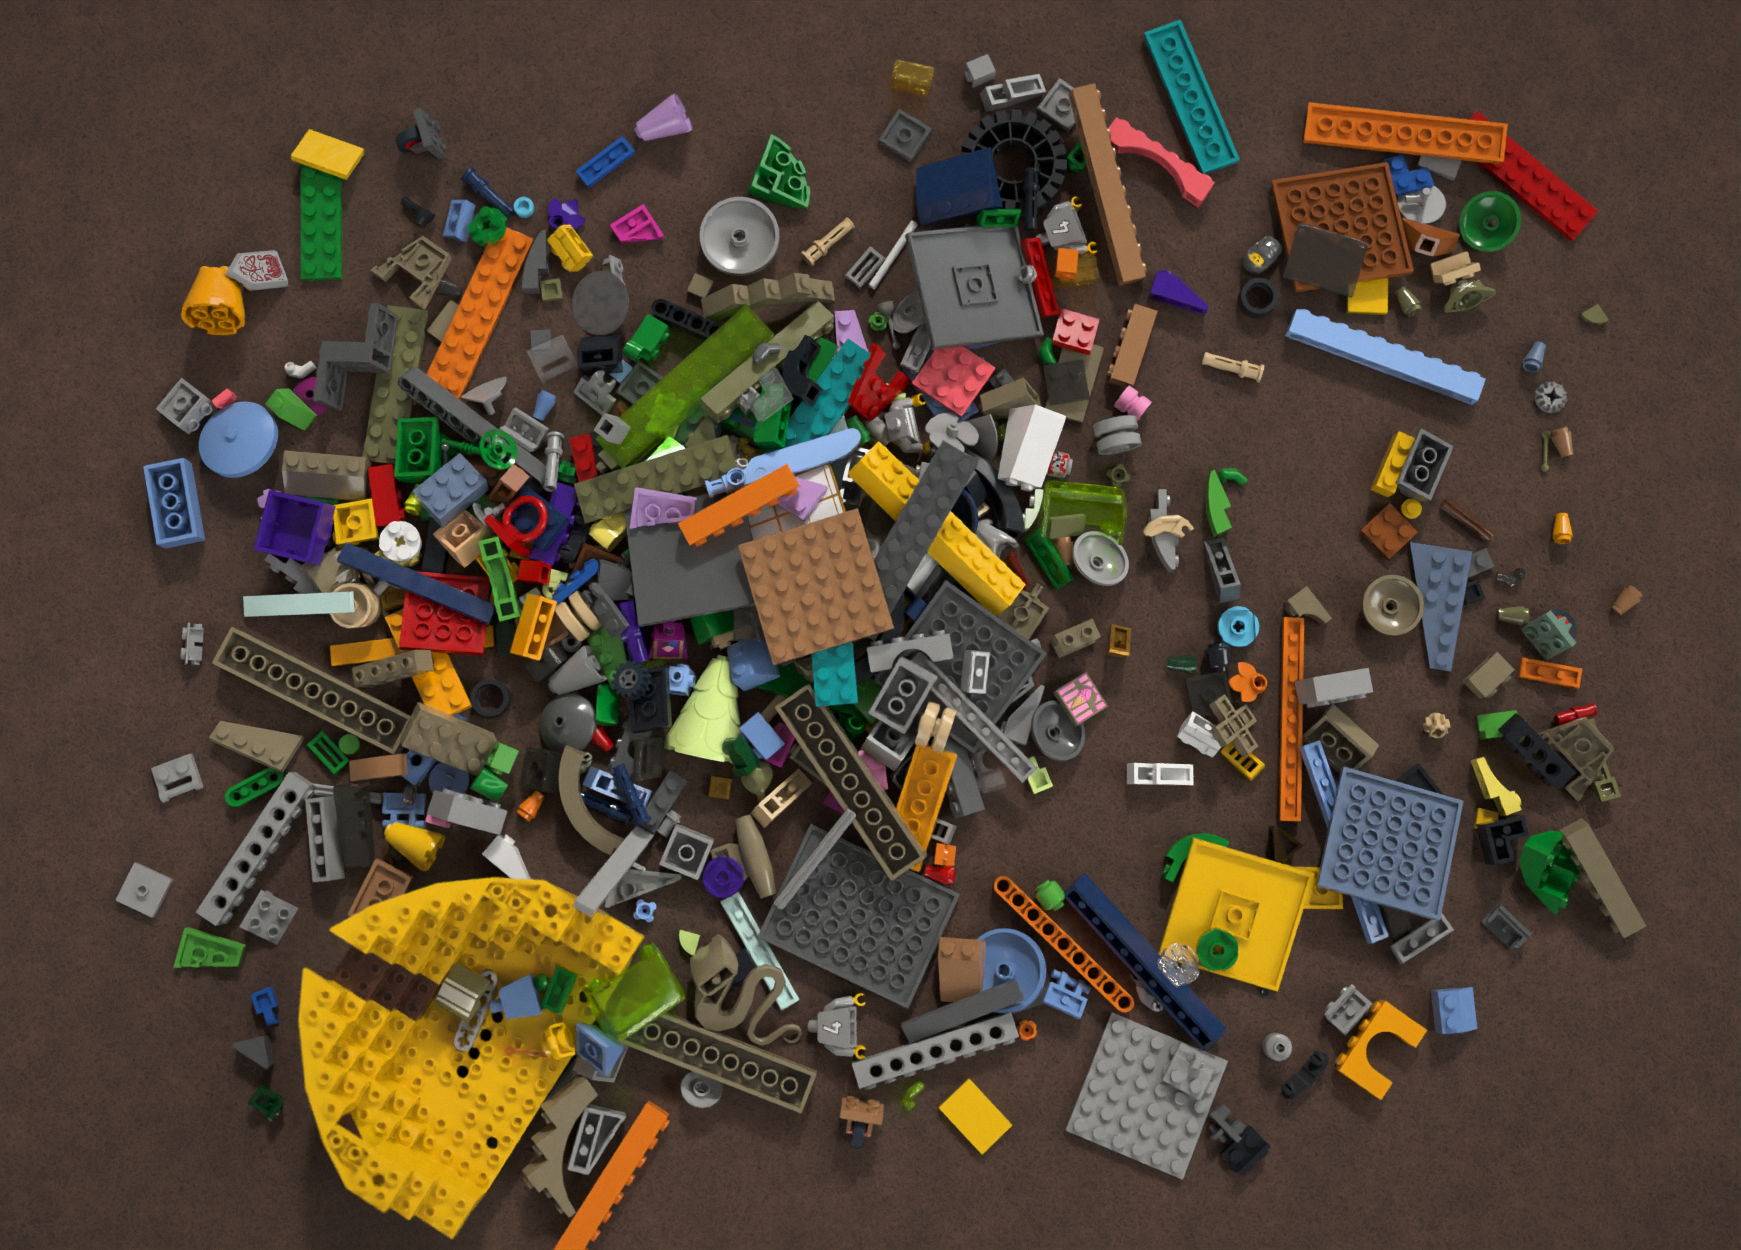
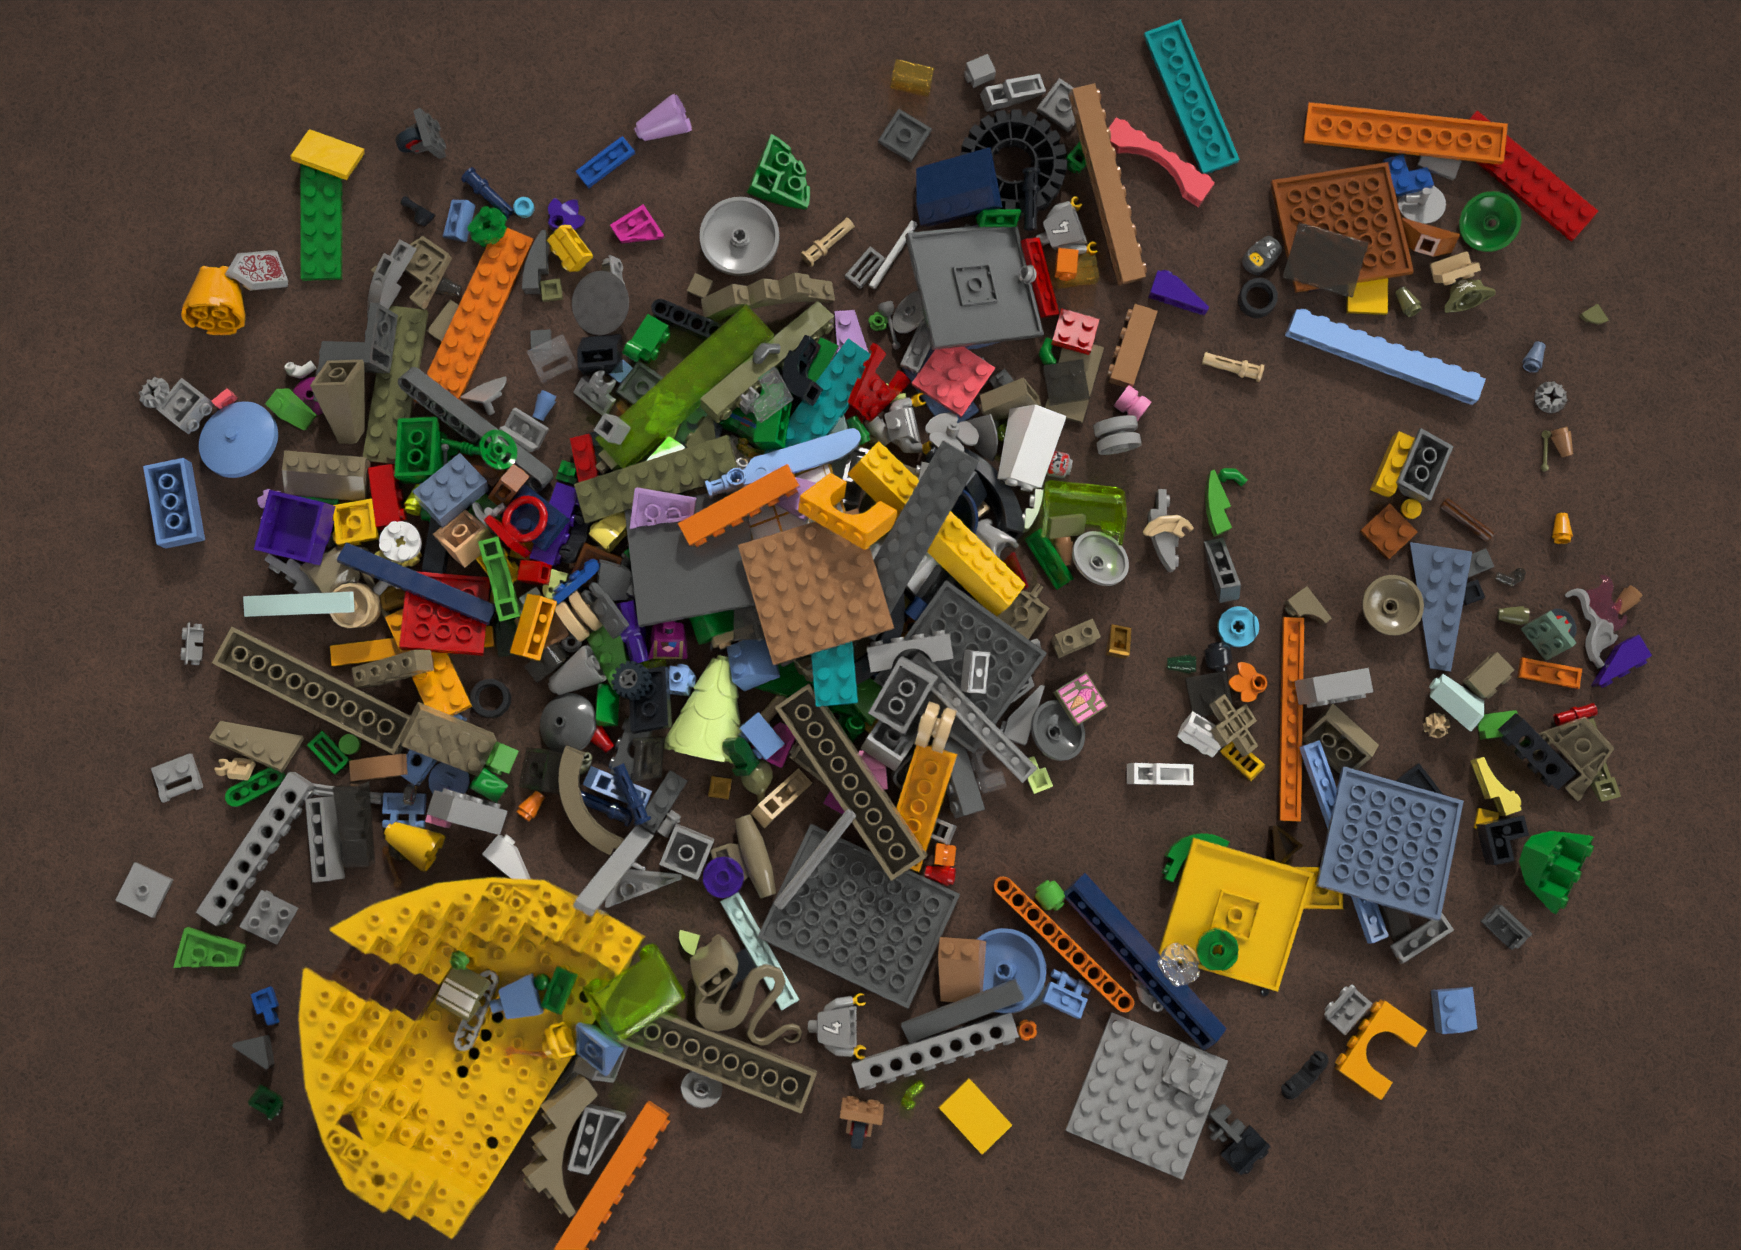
(161, 392): none -> light grey gear
(237, 769): none -> tan plate
(341, 398): none -> dark tan slope
(381, 885): medium nougat plate -> none
(389, 270): none -> light grey slope
(459, 960): none -> bright green plate
(553, 455): light grey pin -> none
(641, 905): light blue plate -> none
(859, 529): none -> light orange arch
(1119, 469): olive plate -> none
(1272, 1041): light grey head -> none
(1457, 701): none -> light aqua slope
(1602, 878): dark tan brick -> none
(1603, 615): none -> piece
(1622, 658): none -> dark purple slope

